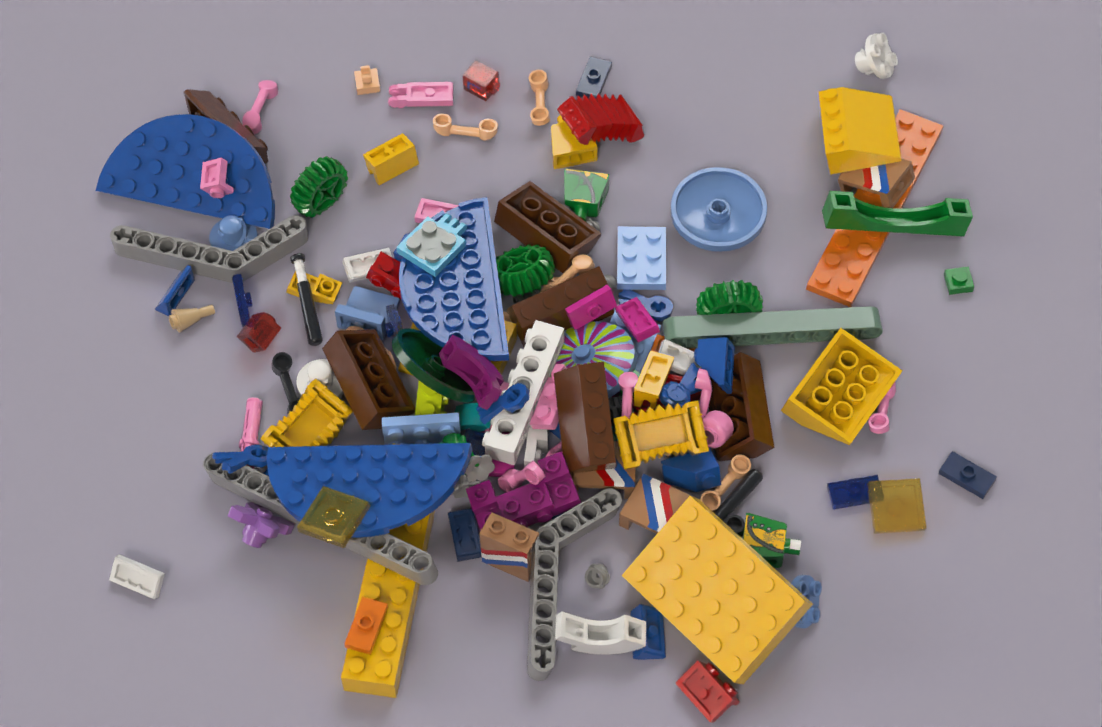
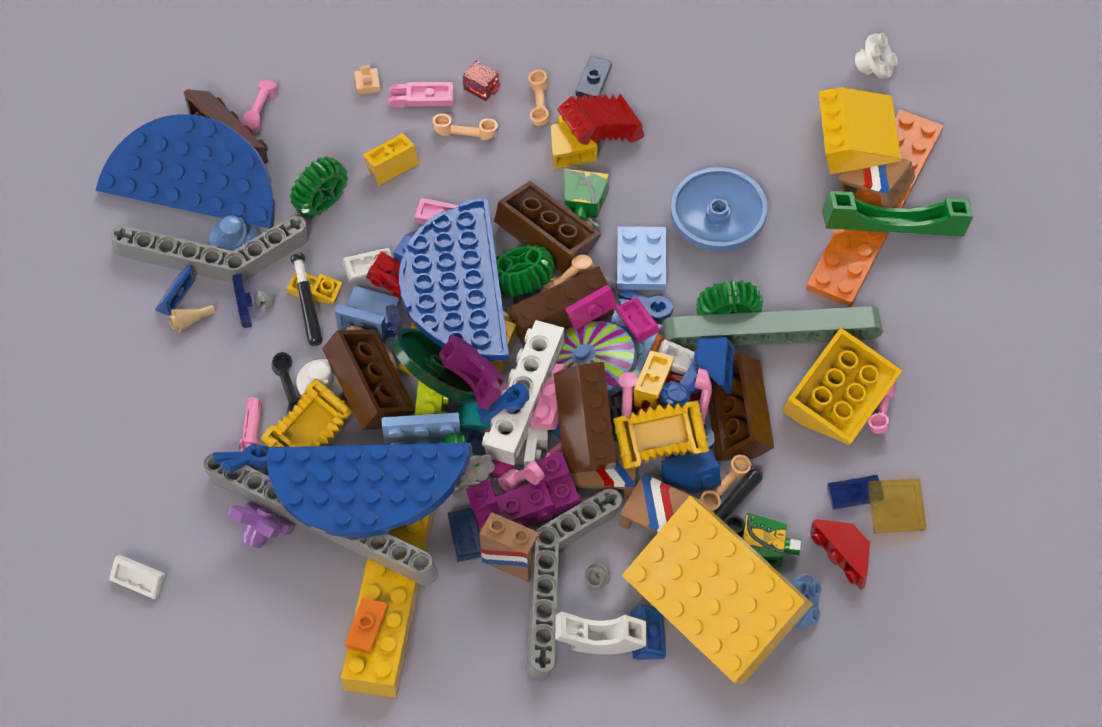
(214, 178): bright pink bracket -> none
(259, 332): clear red brick -> none
(262, 296): none -> light grey hinge
(333, 517): clear yellow tile -> none
(434, 243): piece -> none
(707, 690): red bracket -> none
(717, 428): bright pink head -> none
(844, 547): none -> red slope
(958, 280): green plate -> none
(967, 475): dark blue plate -> none

